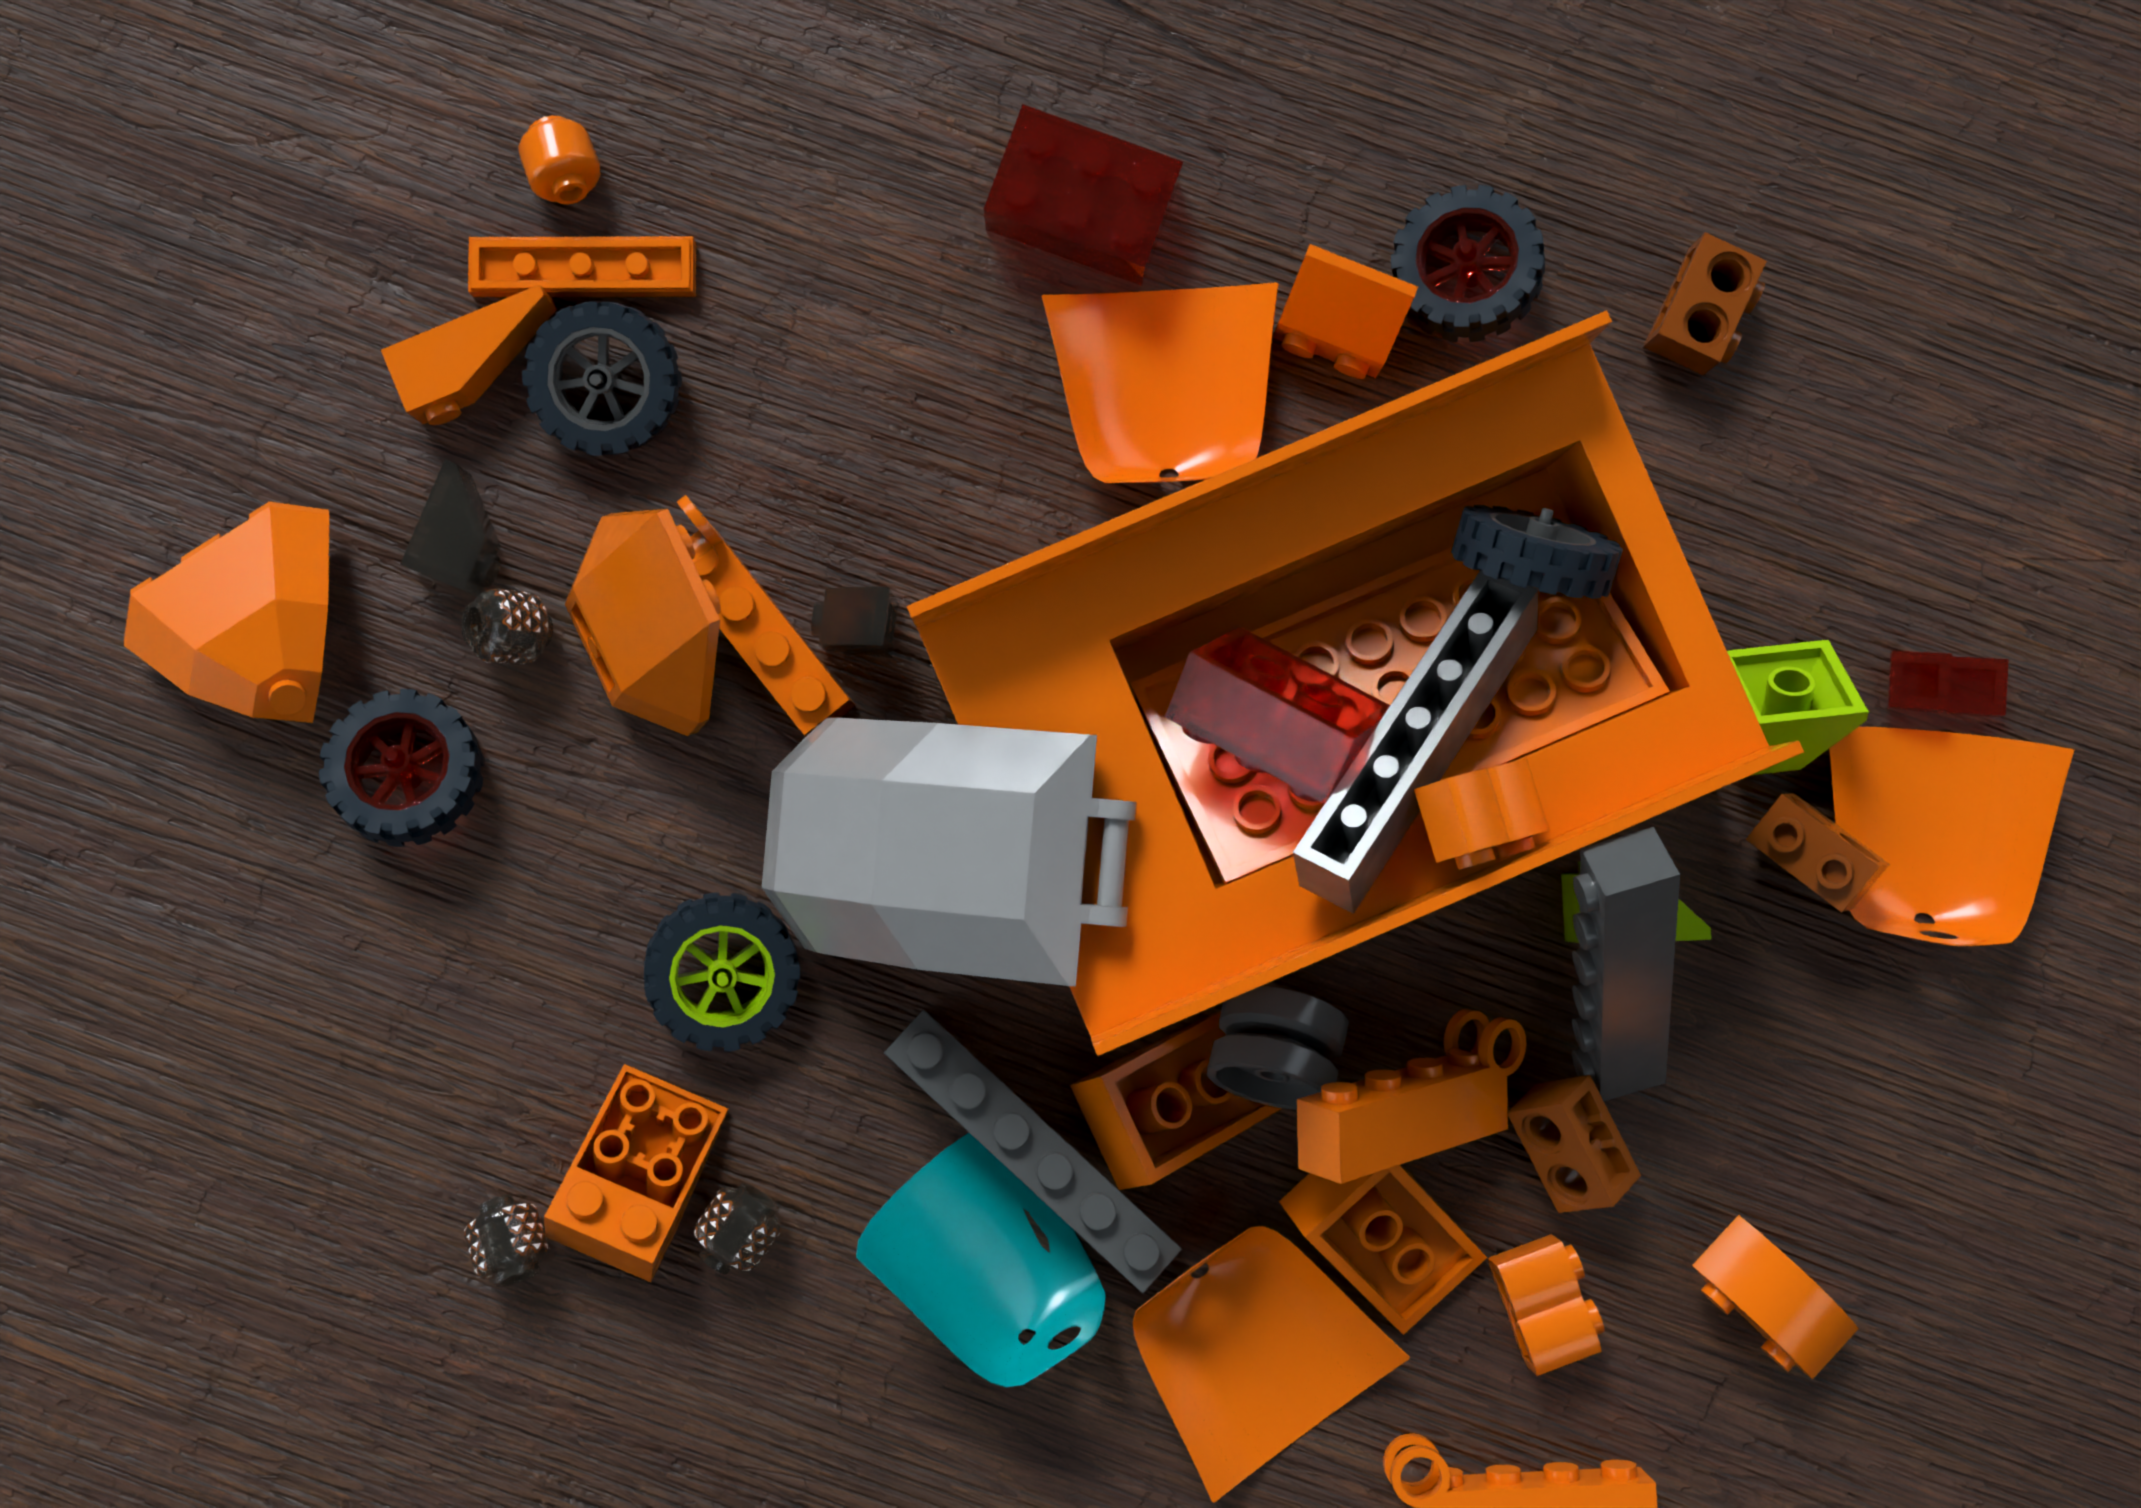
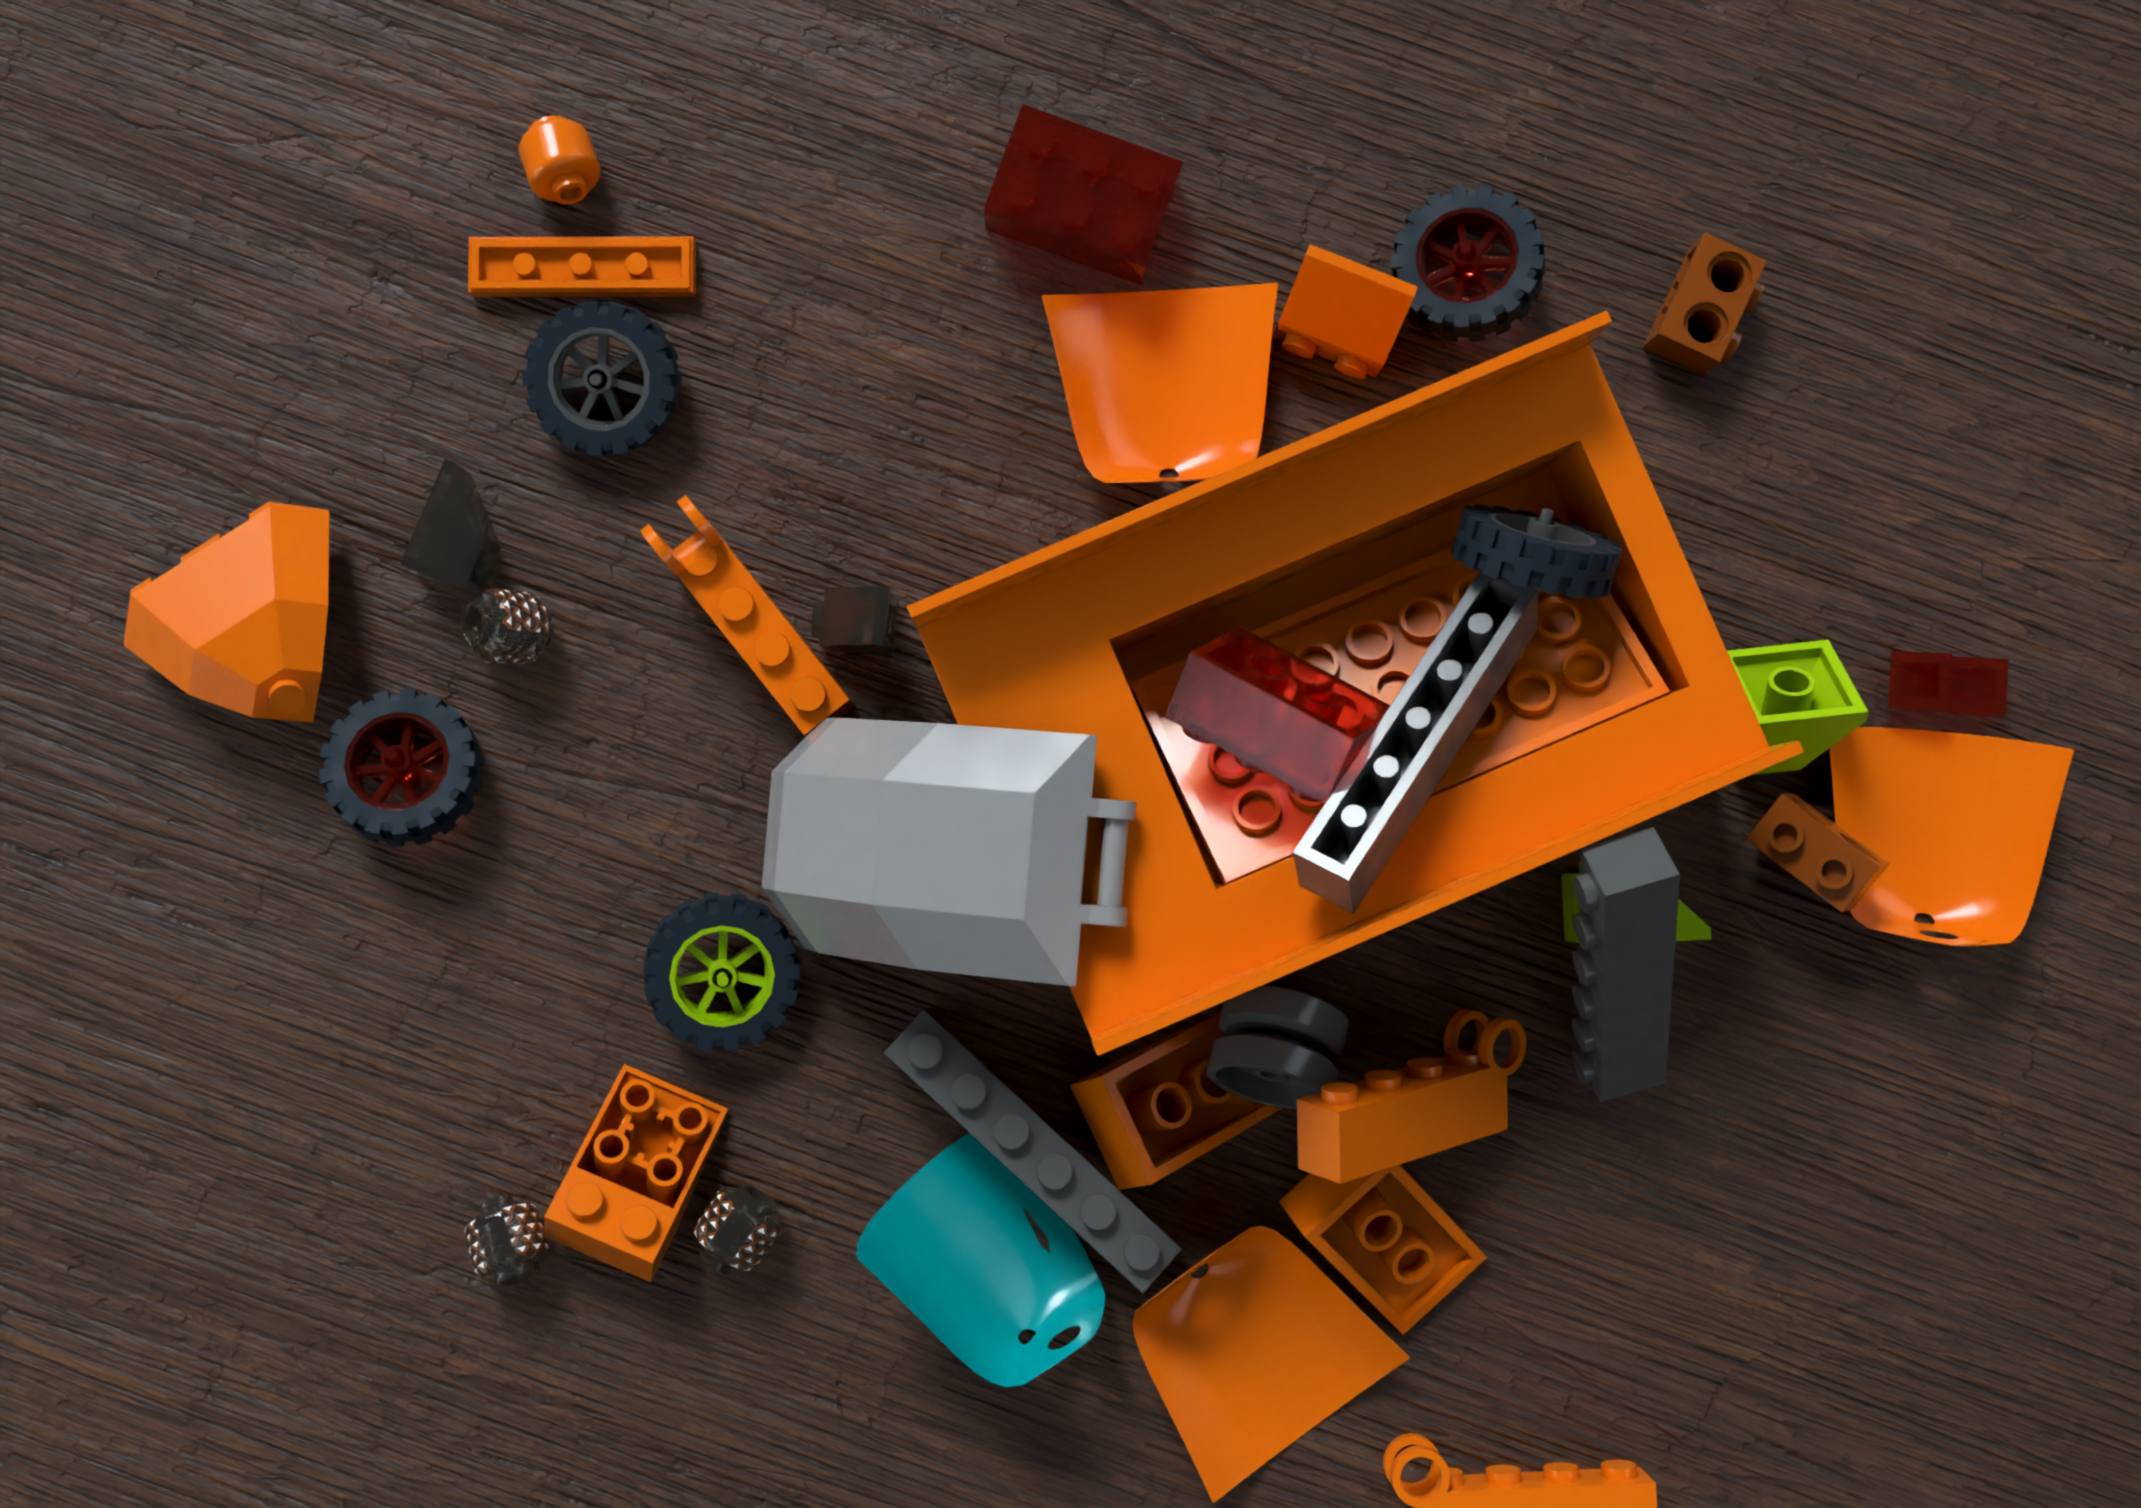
(462, 358): orange slope -> none
(648, 619): orange wedge -> none
(1482, 811): orange brick -> none
(1546, 1303): orange brick -> none
(1574, 1144): dark orange brick -> none
(1775, 1297): orange brick -> none

